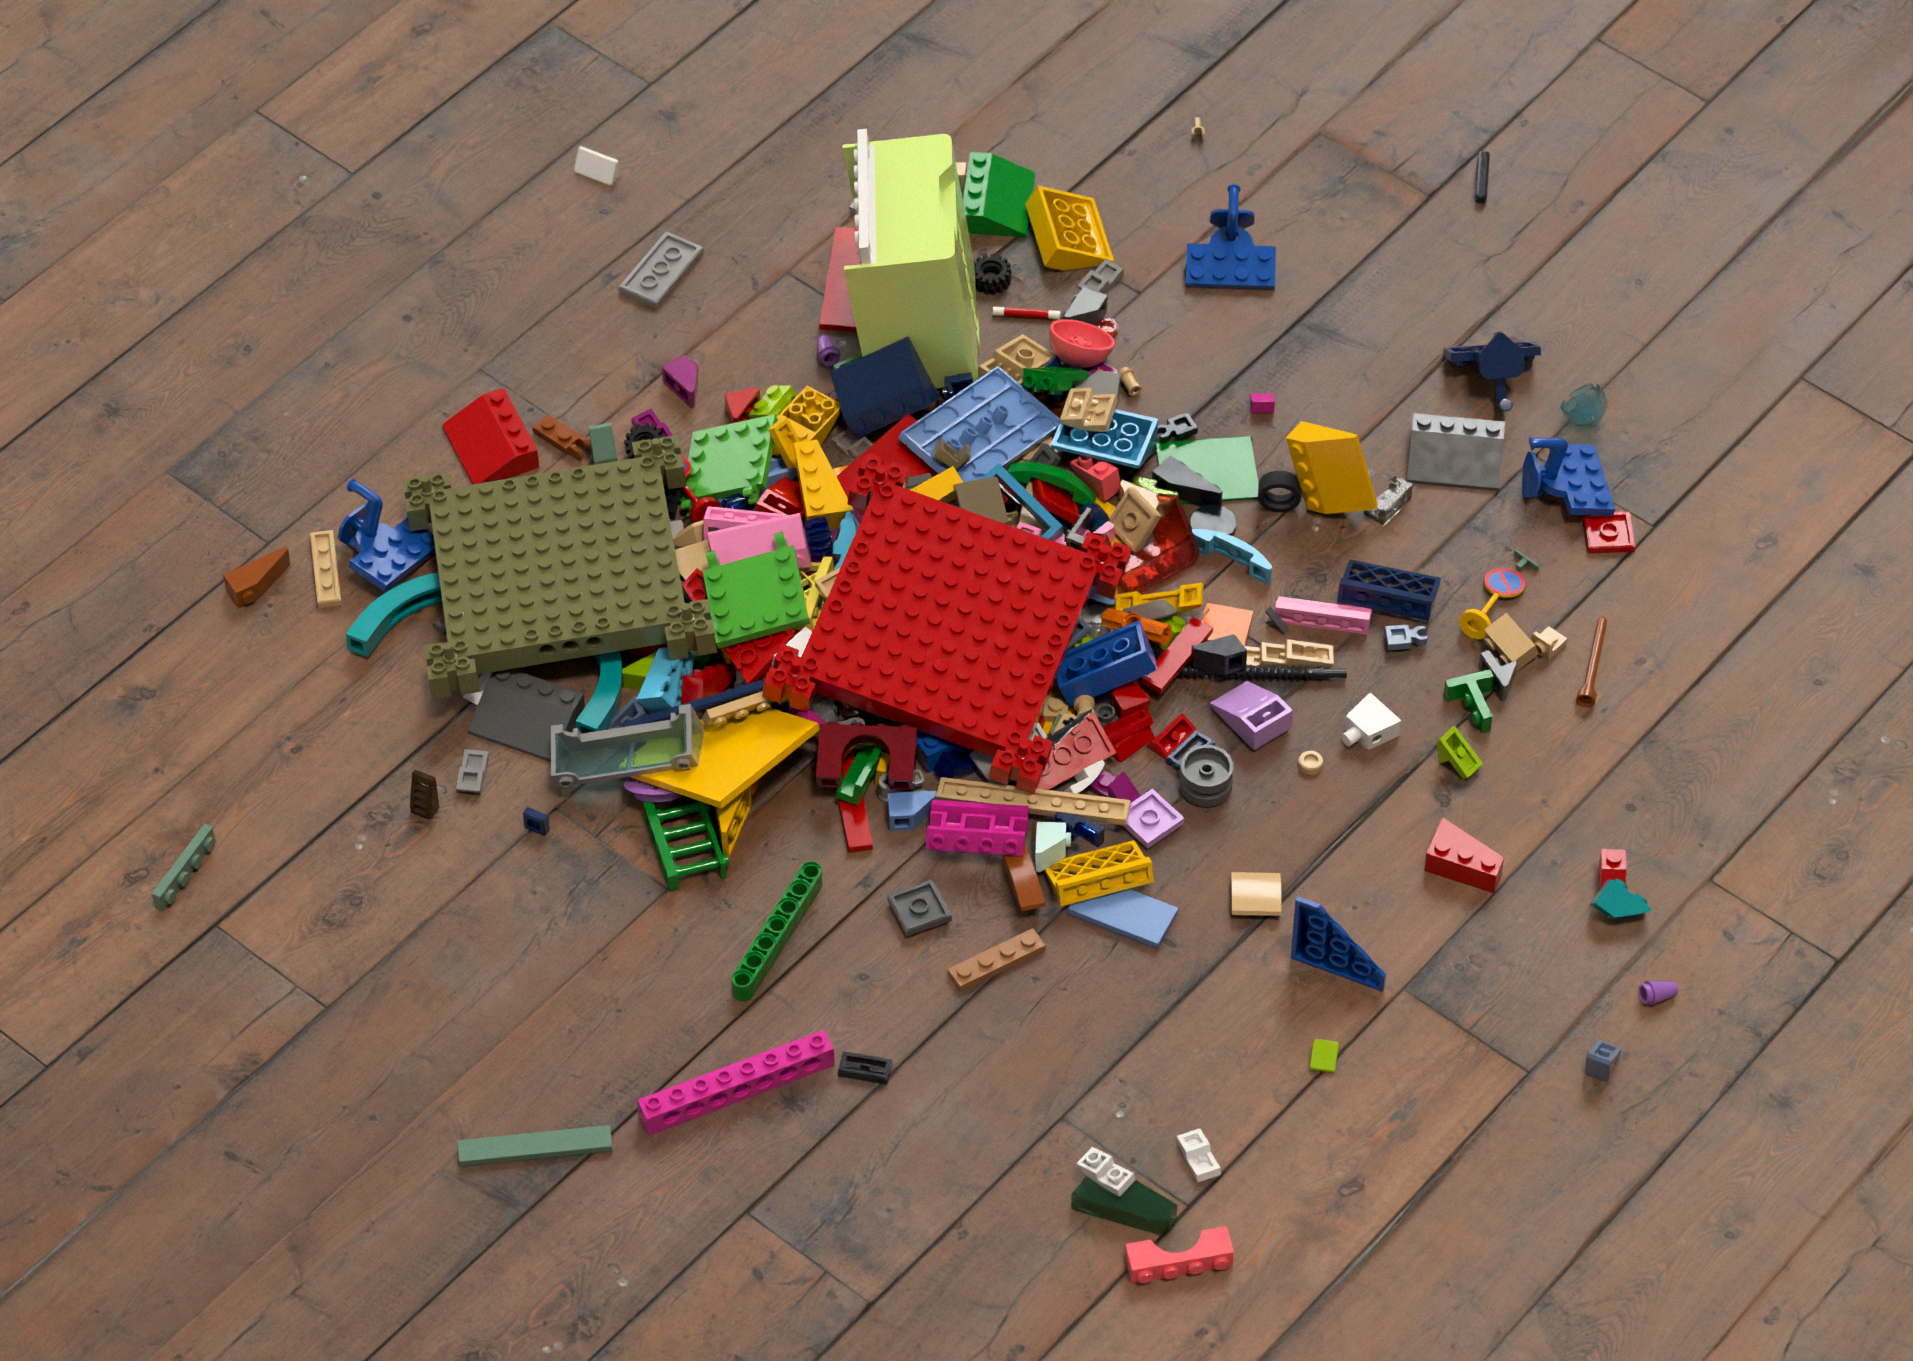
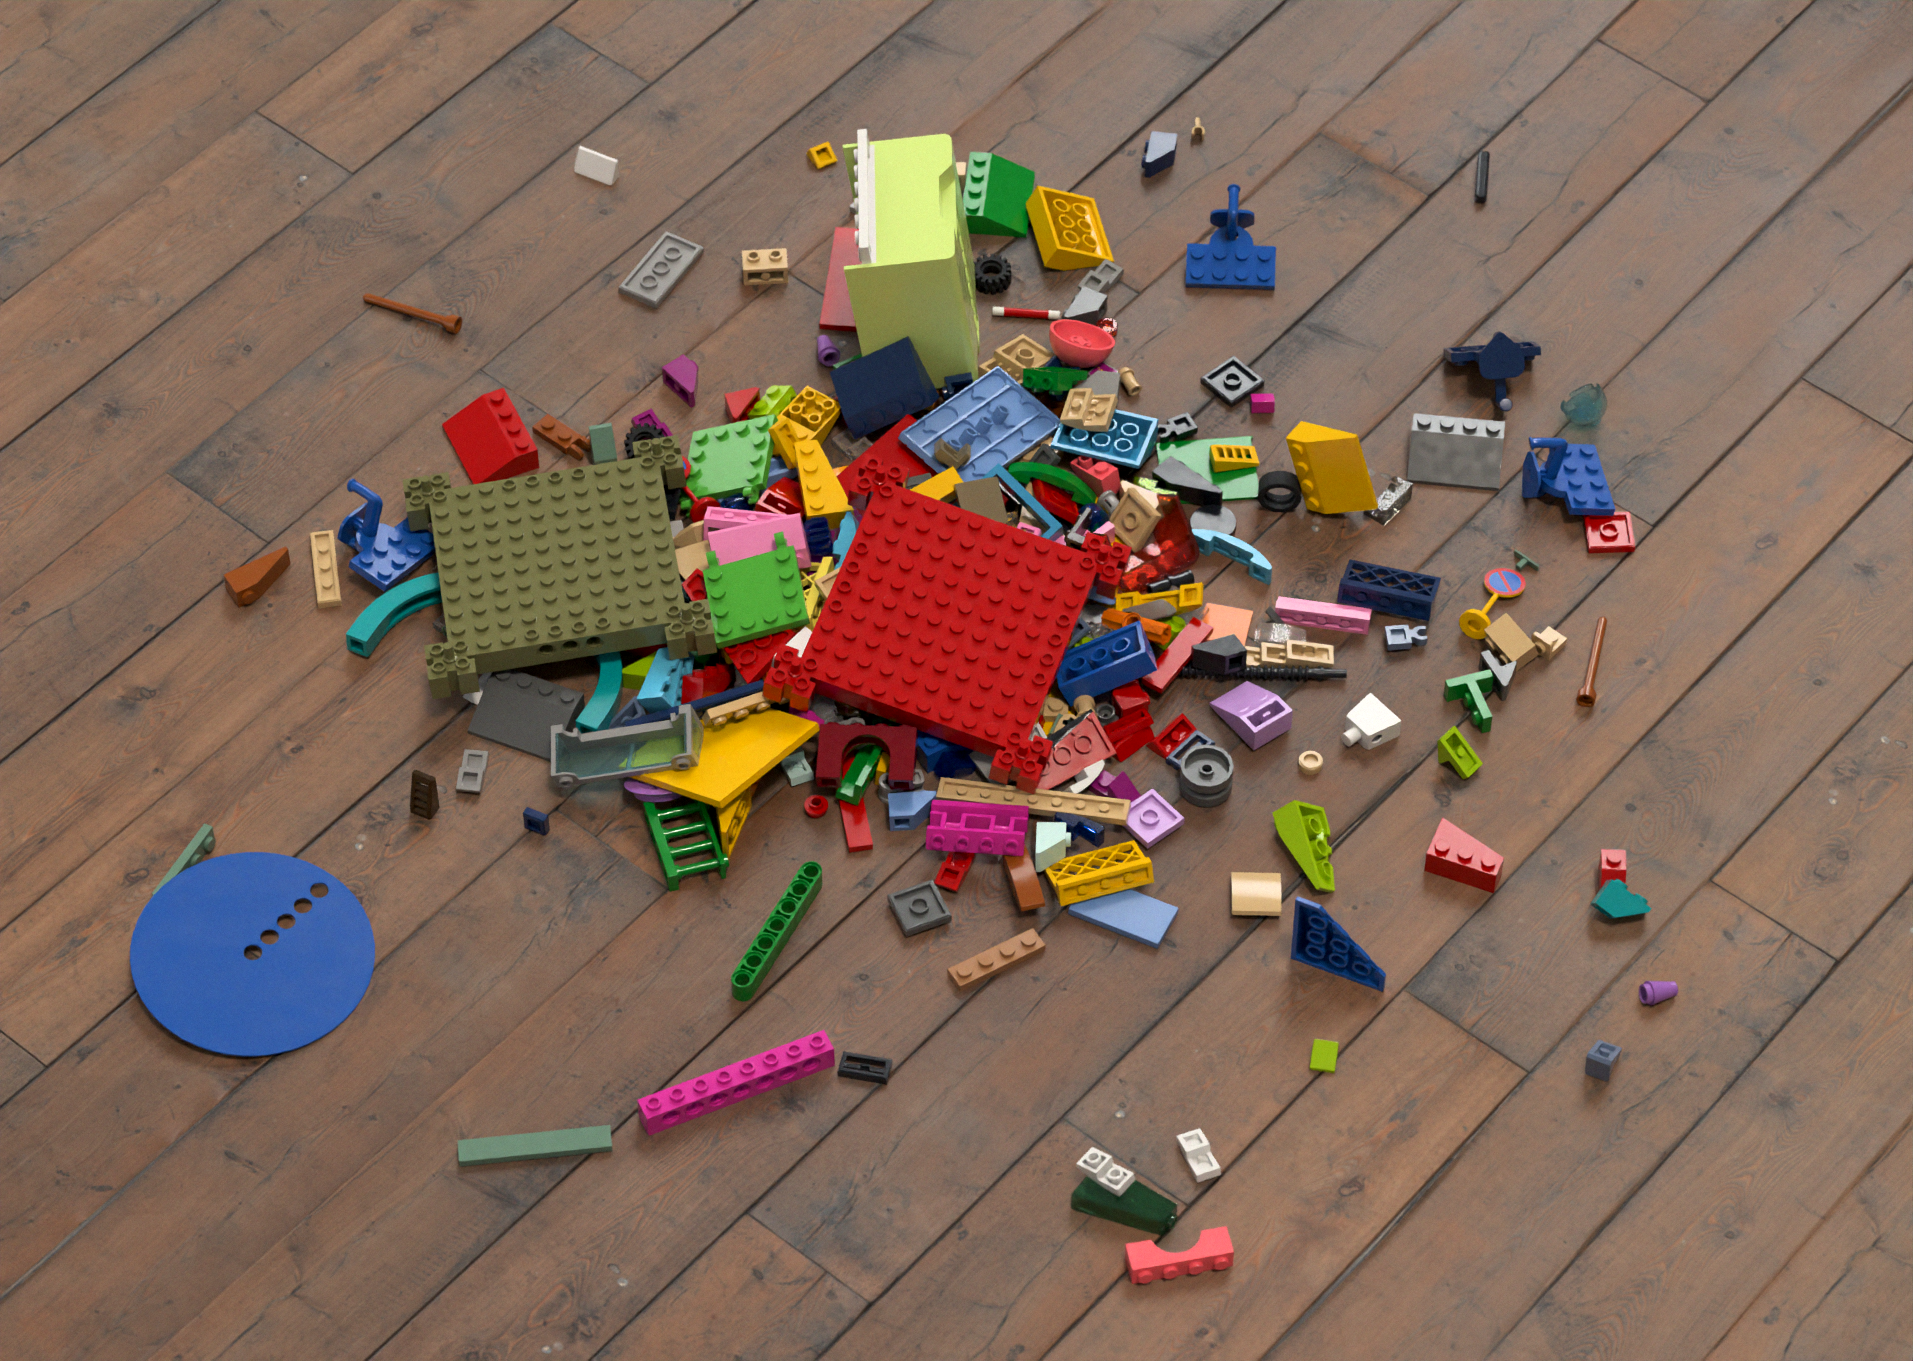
(205, 990): none -> blue piece
(451, 323): none -> dark orange piece
(765, 266): none -> tan brick
(796, 767): none -> light aqua slope
(816, 811): none -> red plate
(822, 155): none -> yellow slope
(954, 870): none -> red slope
(1111, 502): none -> light grey bush
(1160, 152): none -> slope
(1165, 584): none -> black pin
(1220, 458): none -> yellow slope
(1232, 381): none -> tile
(1278, 633): none -> clear slope
(1305, 833): none -> lime wedge

